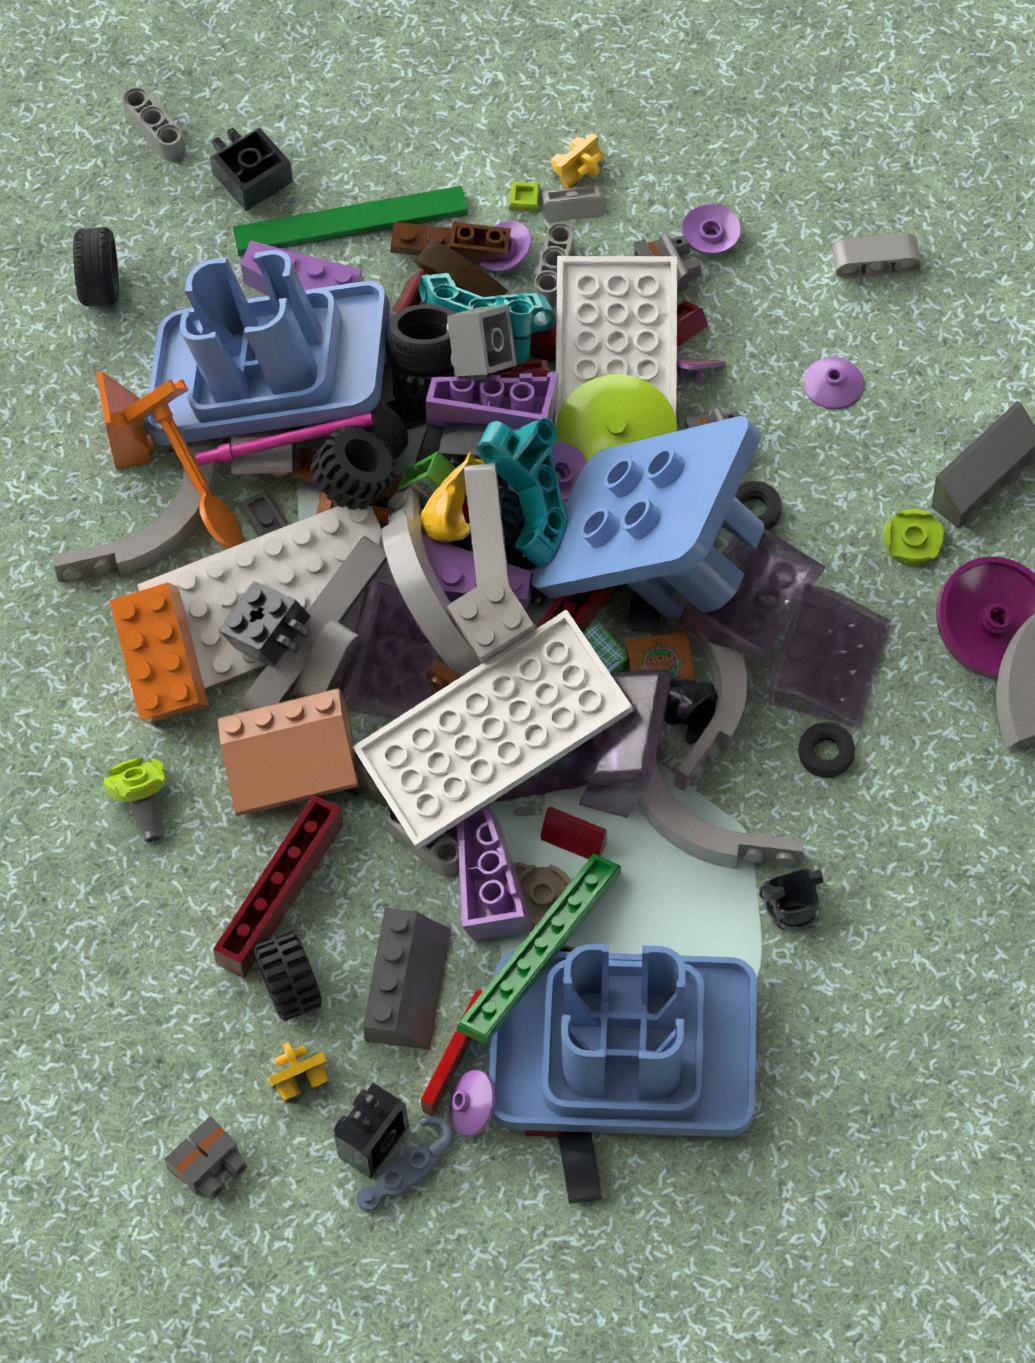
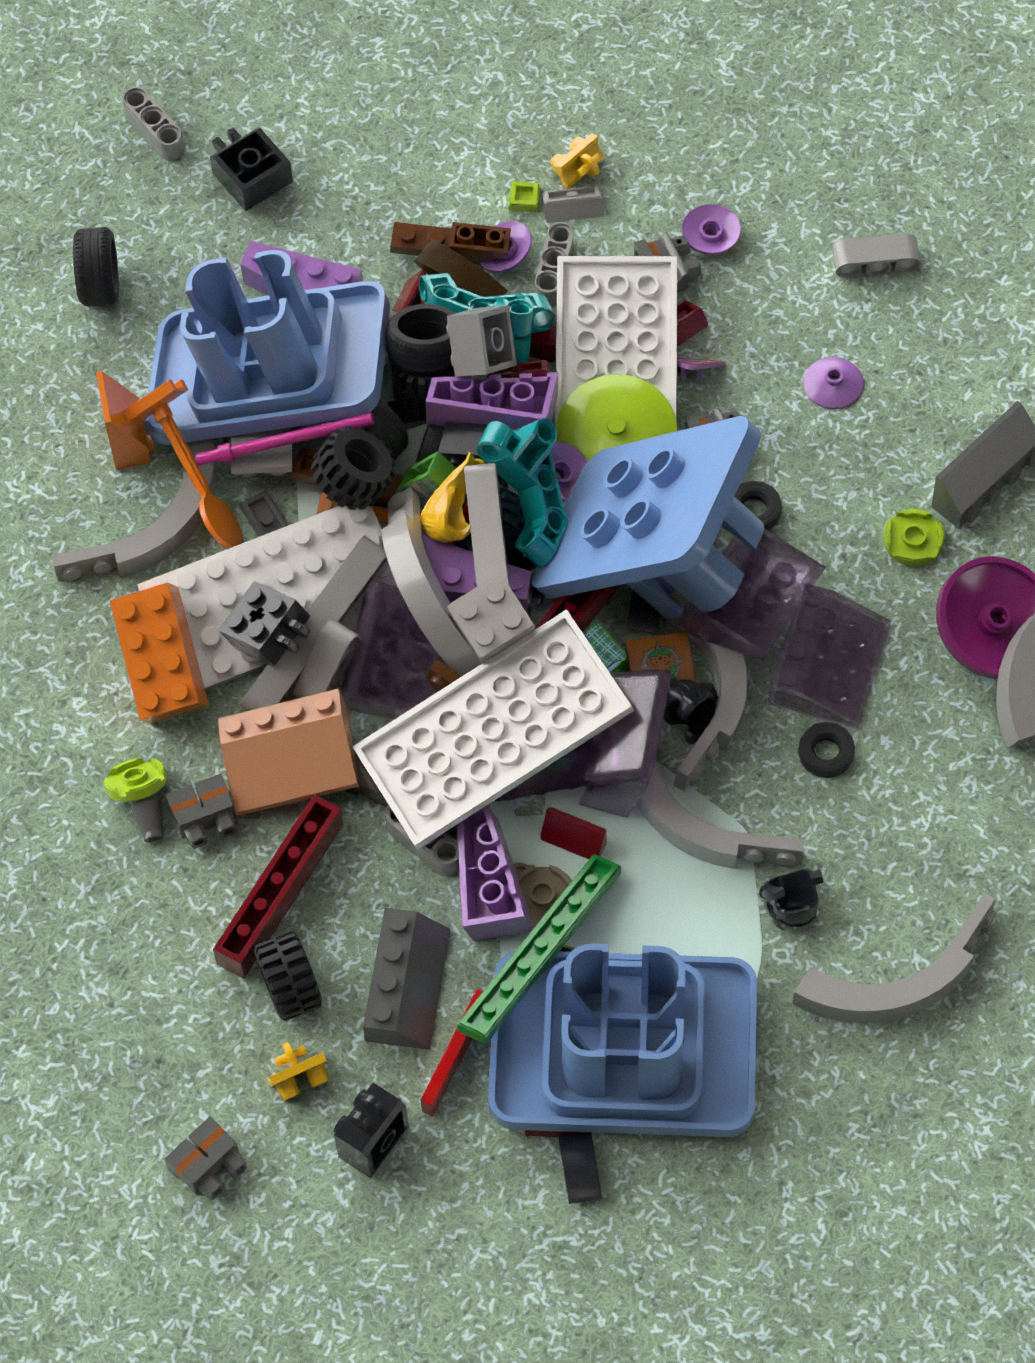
(193, 819): none -> dark grey hips
(352, 219): green tile -> none
(407, 1169): sand blue piece -> none
(472, 1103): medium lavender dish -> none
(900, 998): none -> light grey arch

